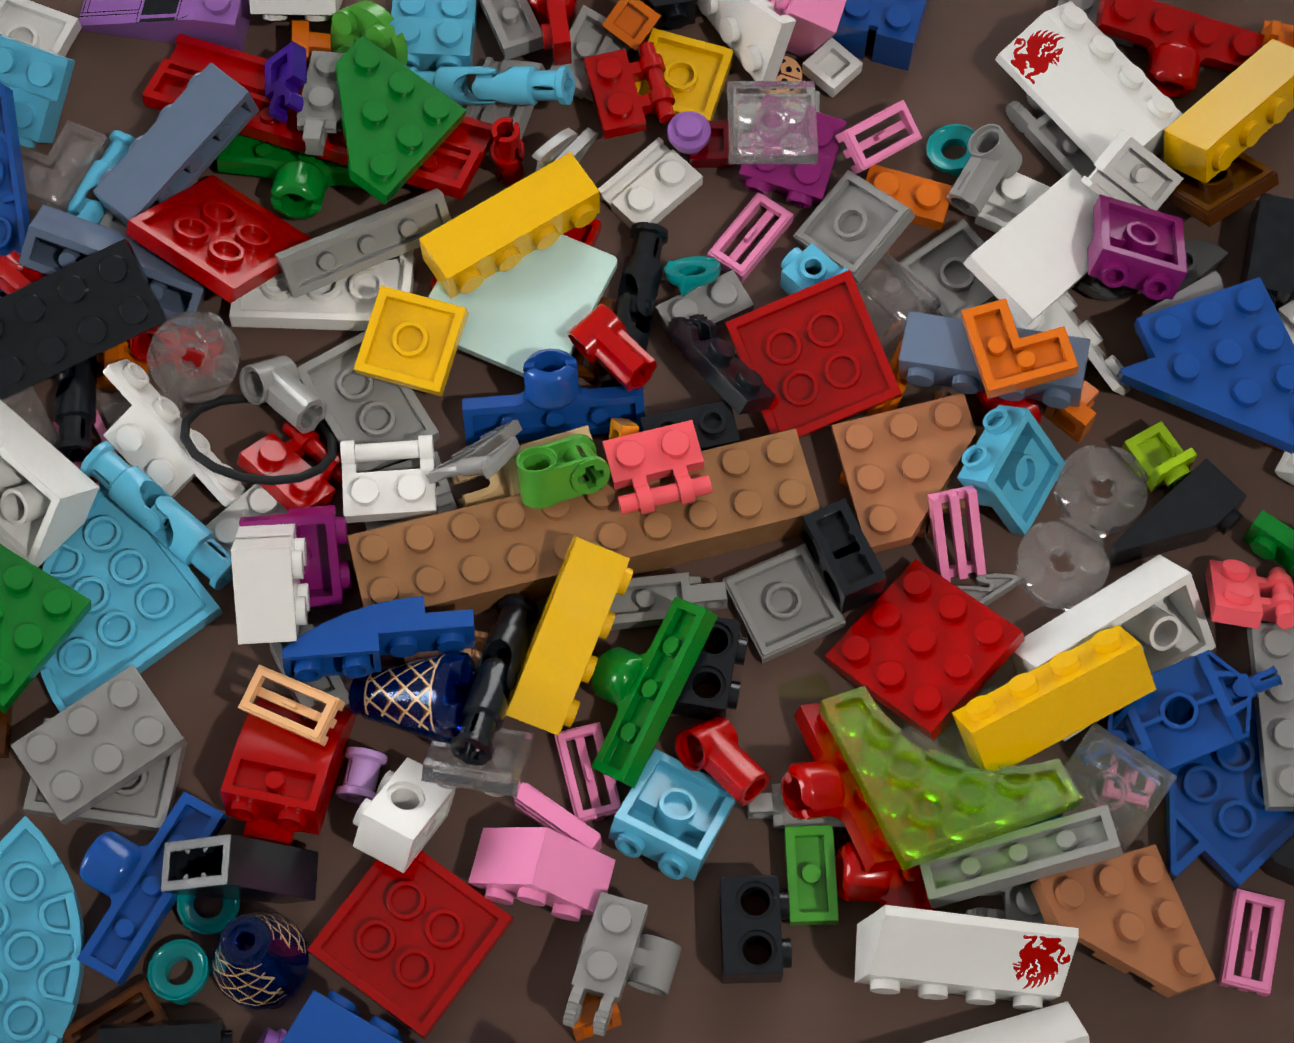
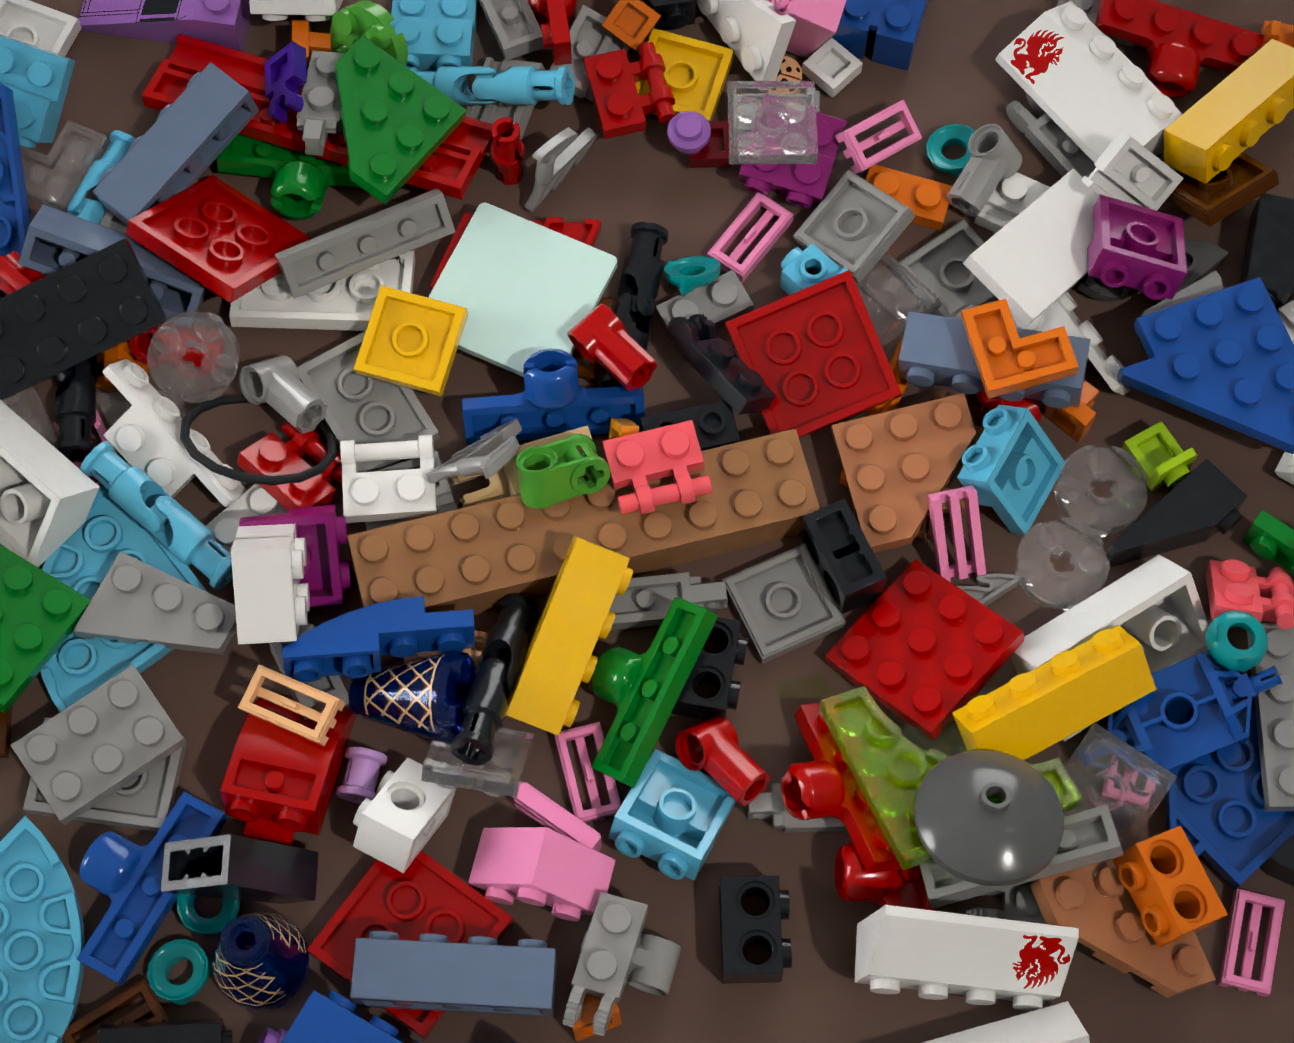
(156, 608): none -> light grey wing
(454, 975): none -> sand blue brick
(510, 225): yellow brick -> none
(650, 185): white plate -> none
(811, 875): bright green plate -> none
(985, 839): none -> dark grey dish
(1176, 883): none -> orange brick
(1228, 655): none -> teal piece

